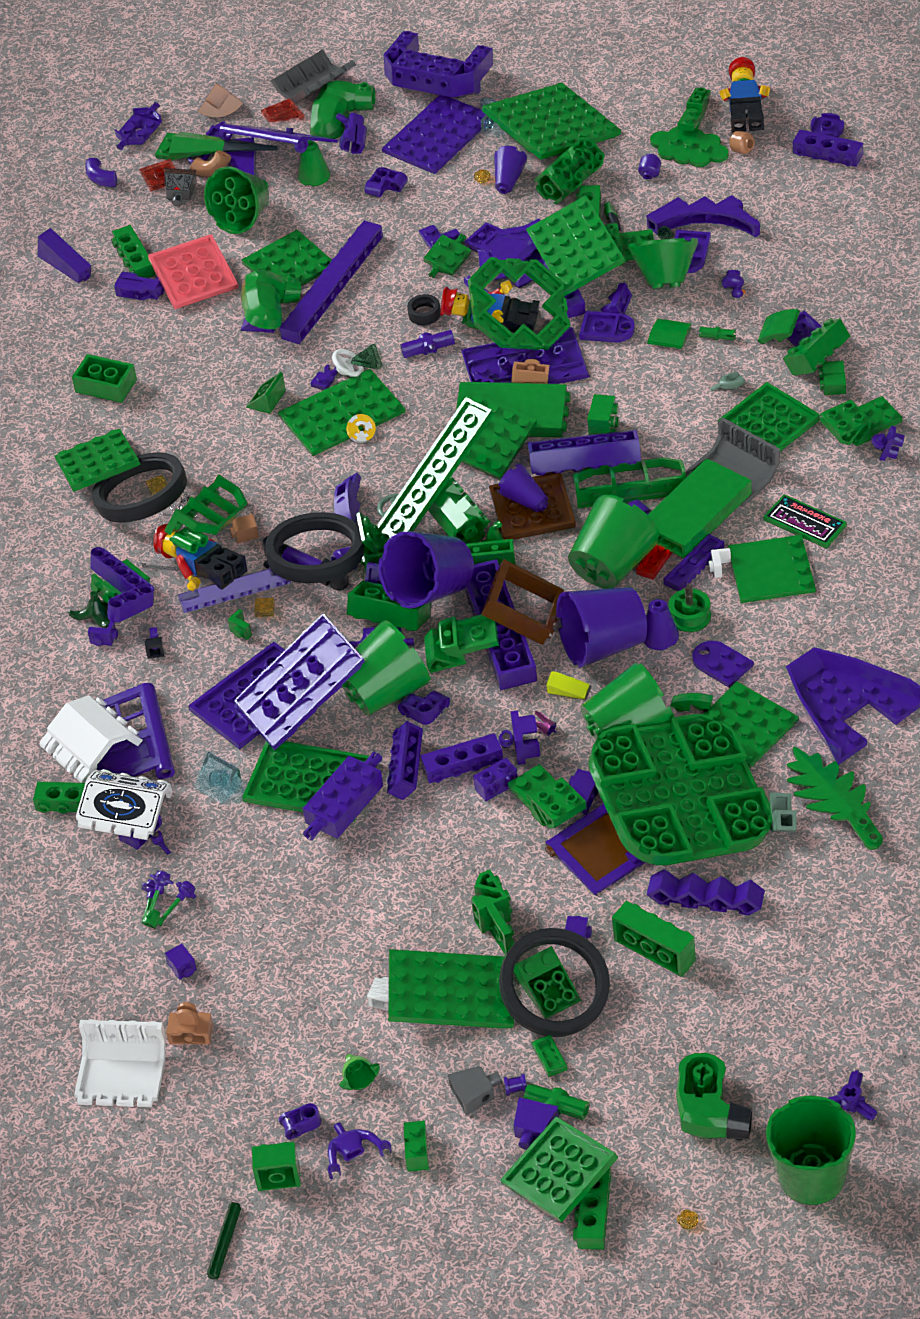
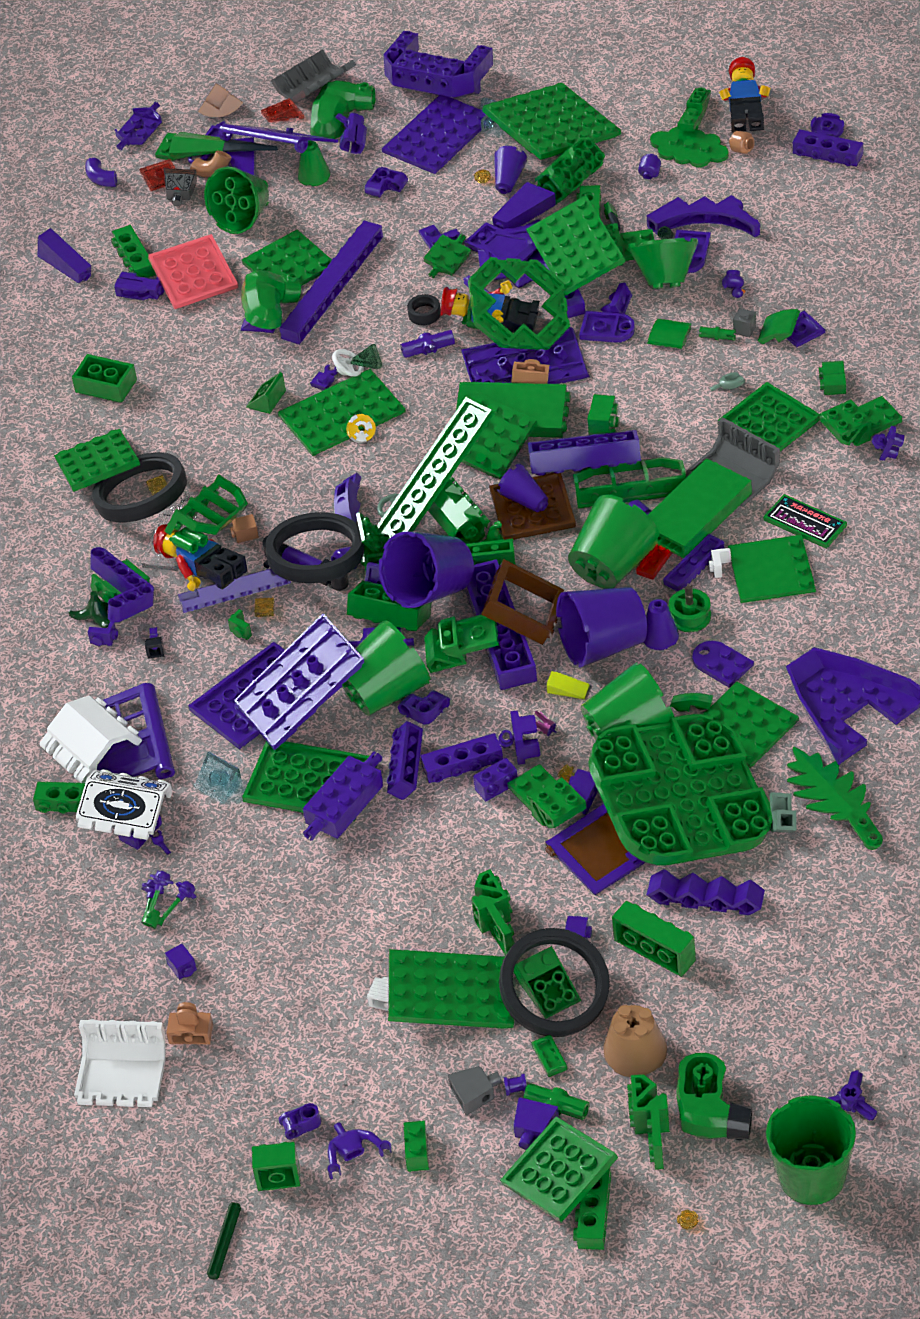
(358, 1073): green hat -> none
(524, 206): none -> dark purple slope
(566, 772): none -> clear yellow plate
(634, 1042): none -> medium nougat cone
(648, 1114): none -> green piece
(744, 322): none -> dark grey brick
(815, 348): green wedge -> none

